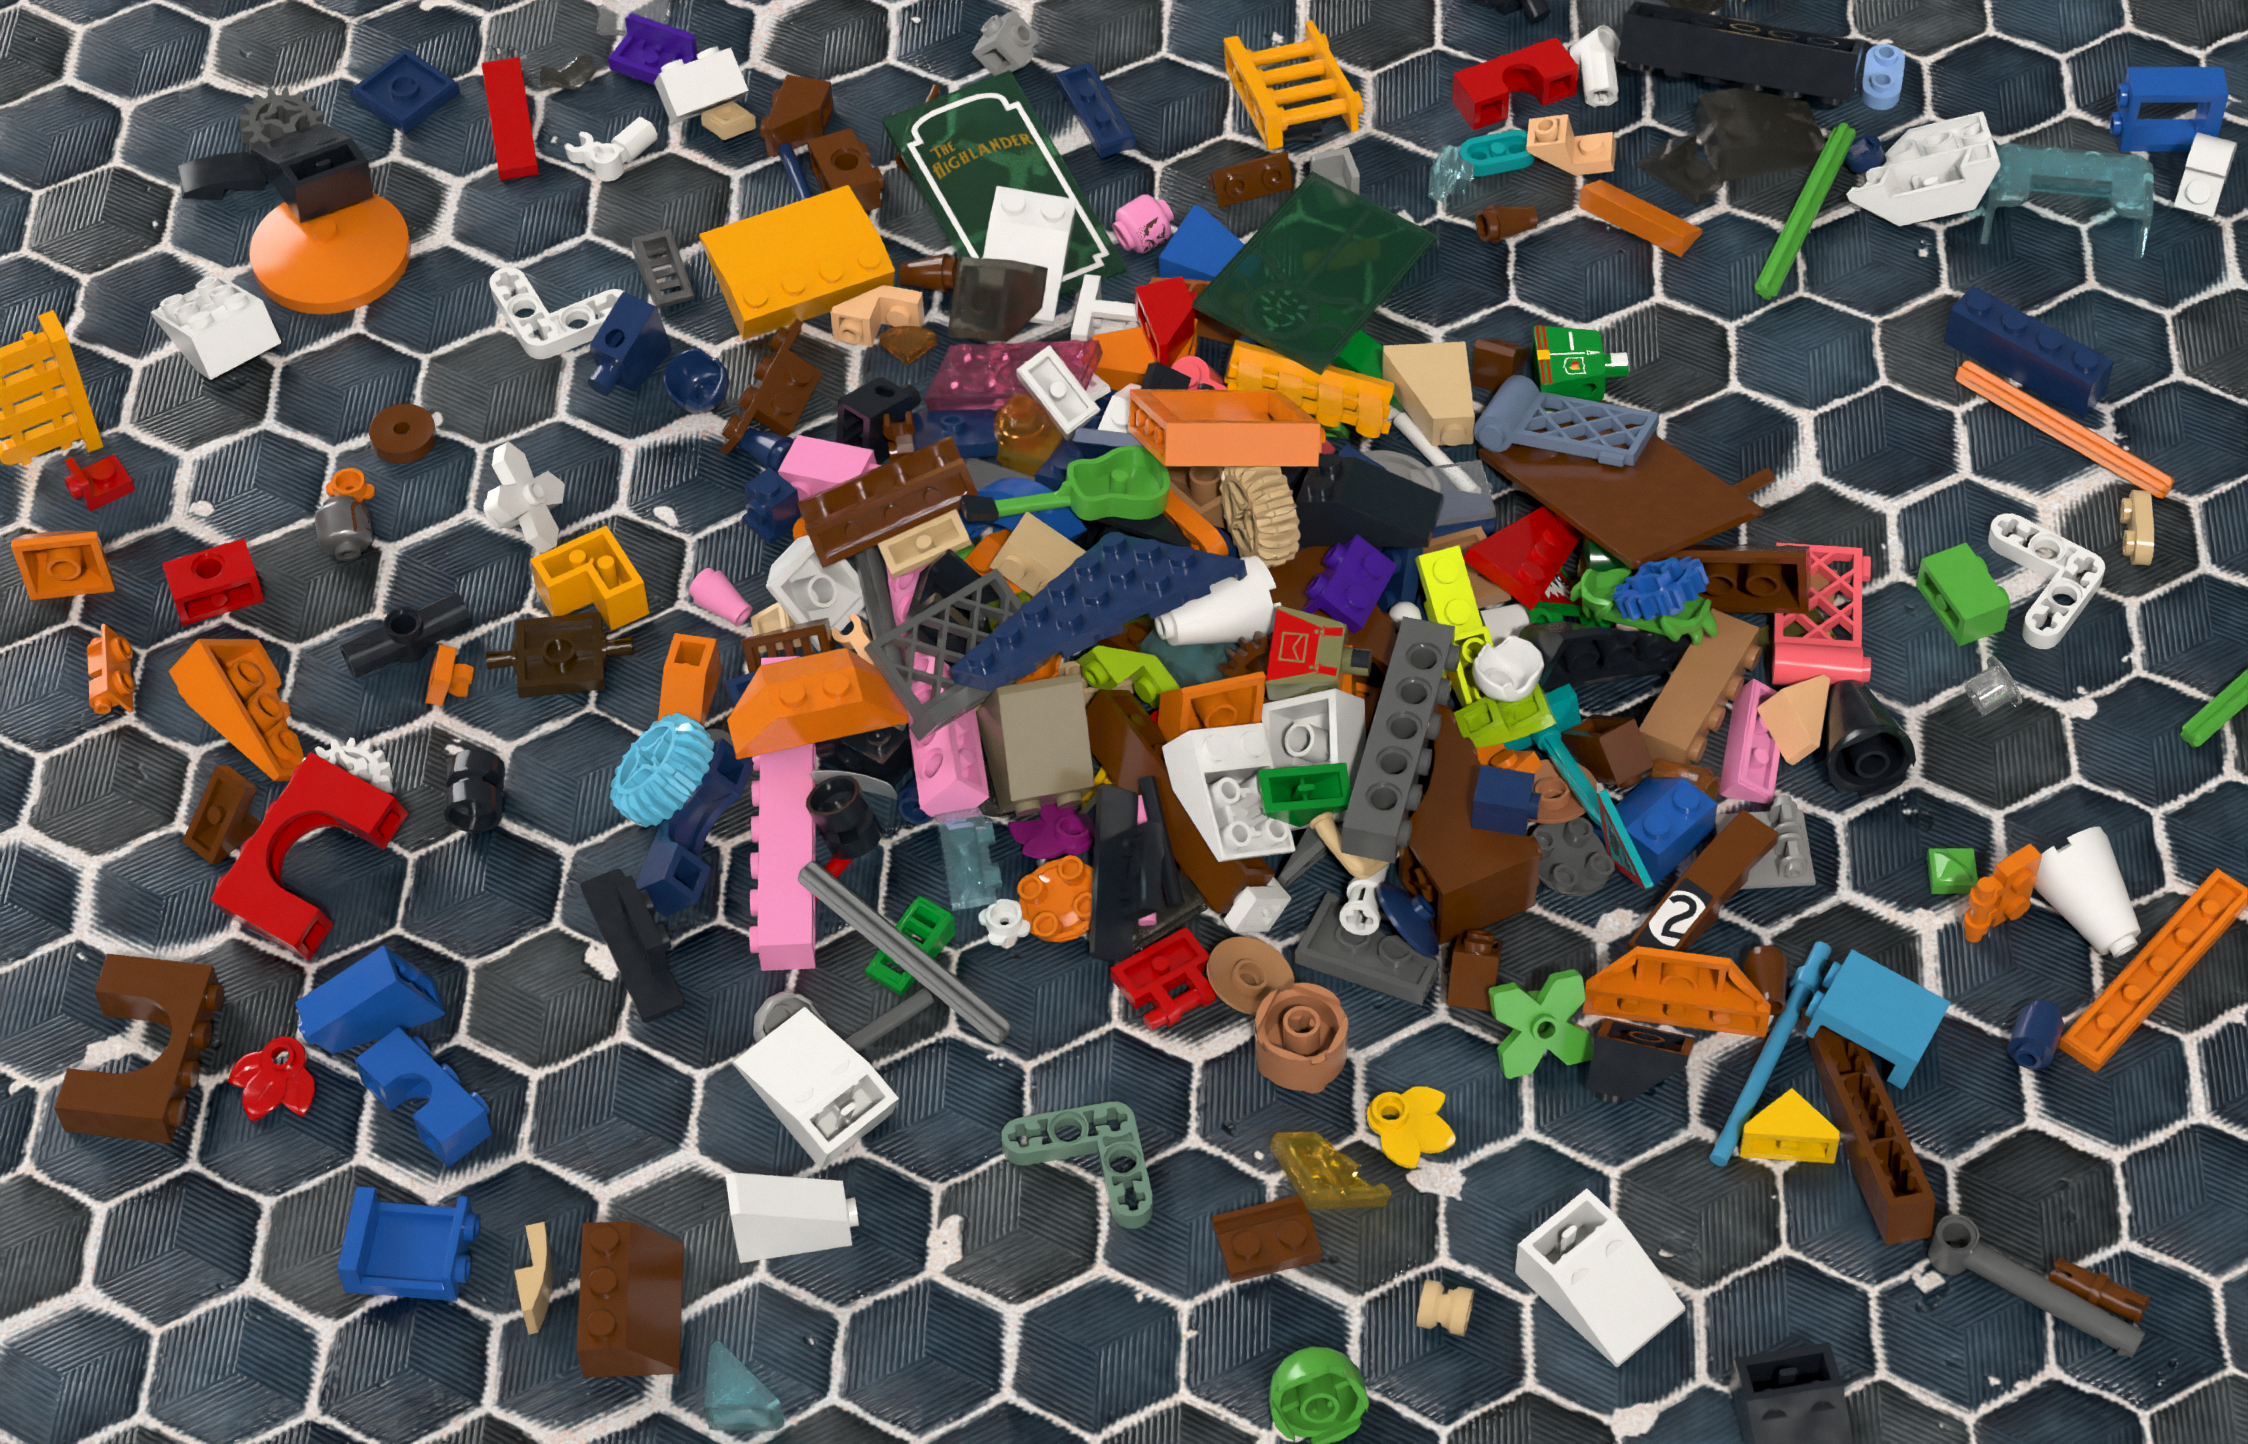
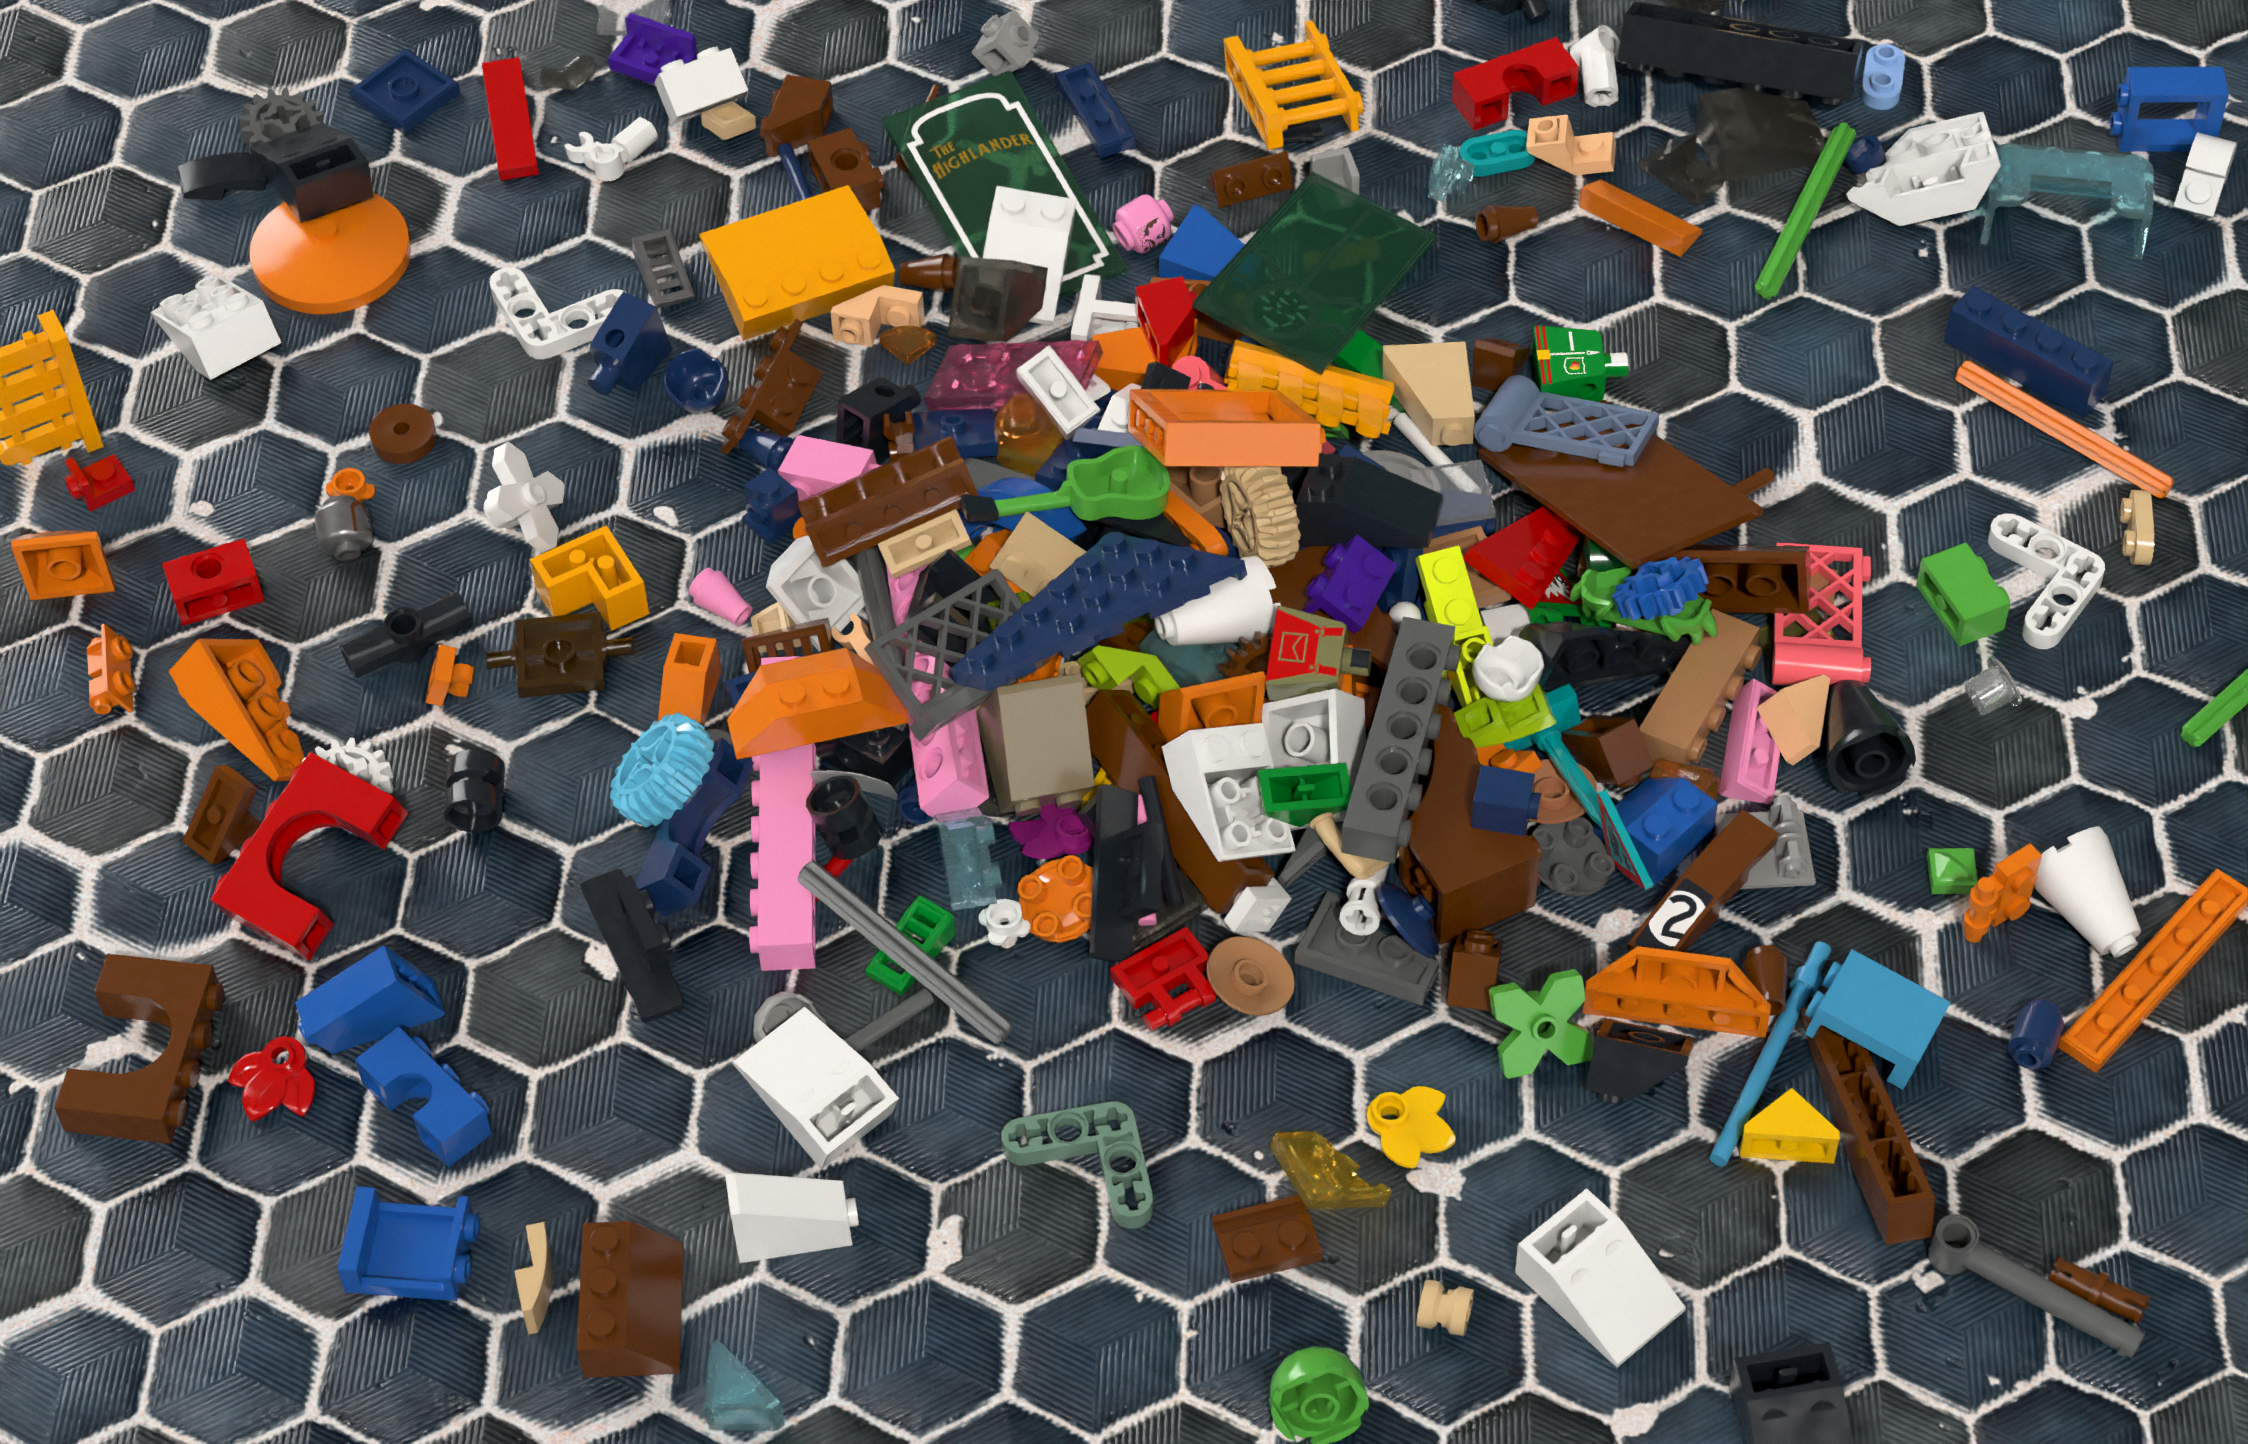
(1301, 1037): nougat brick -> none

